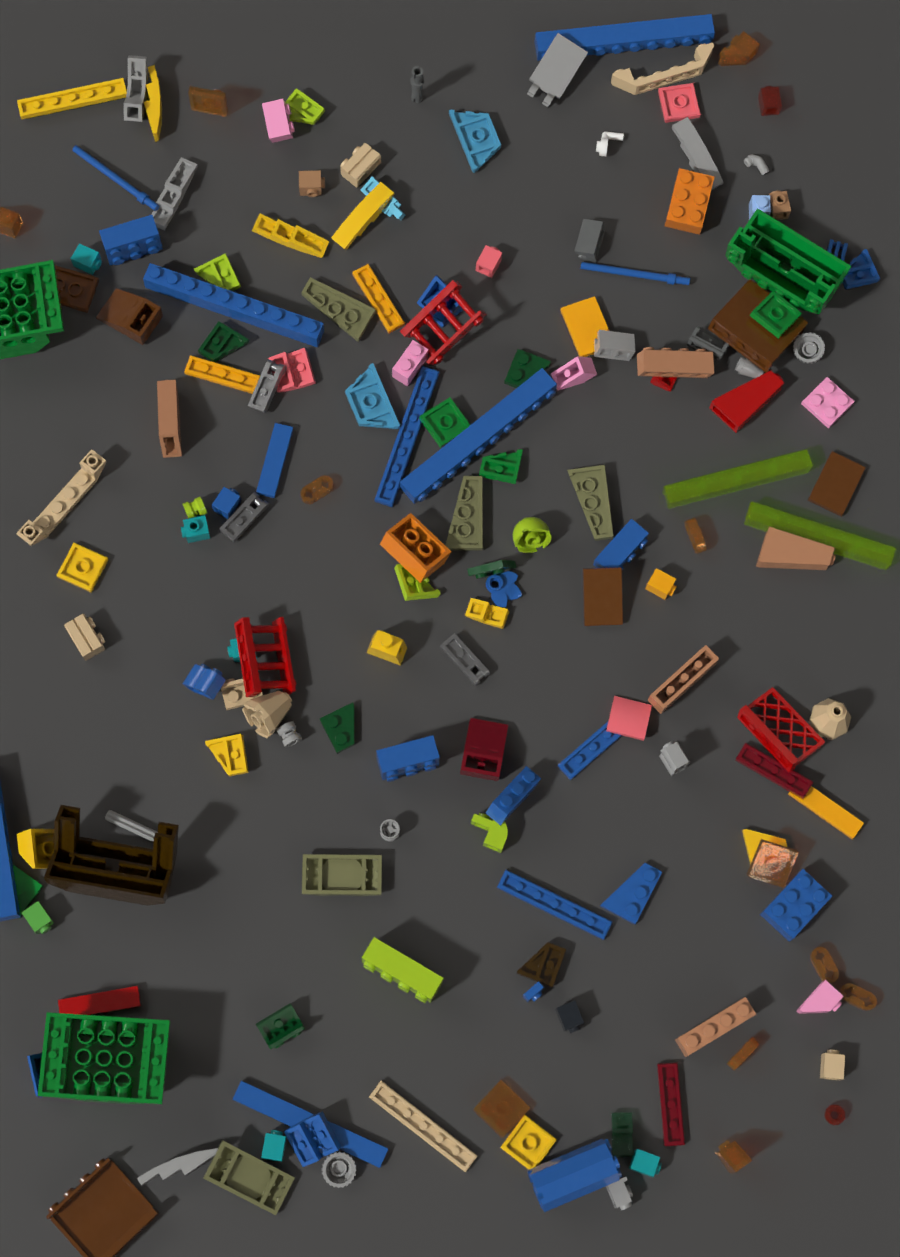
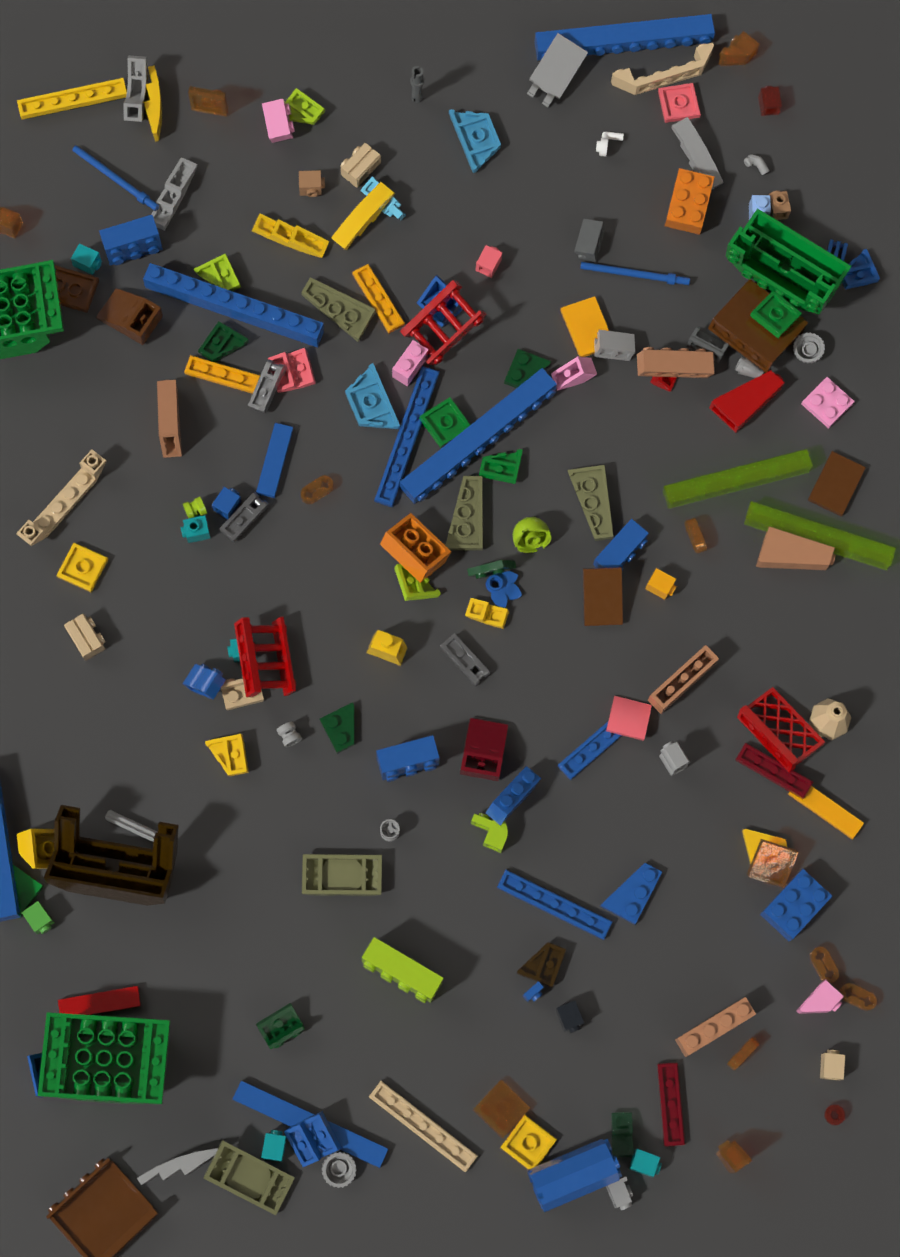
(267, 712): tan cone -> none

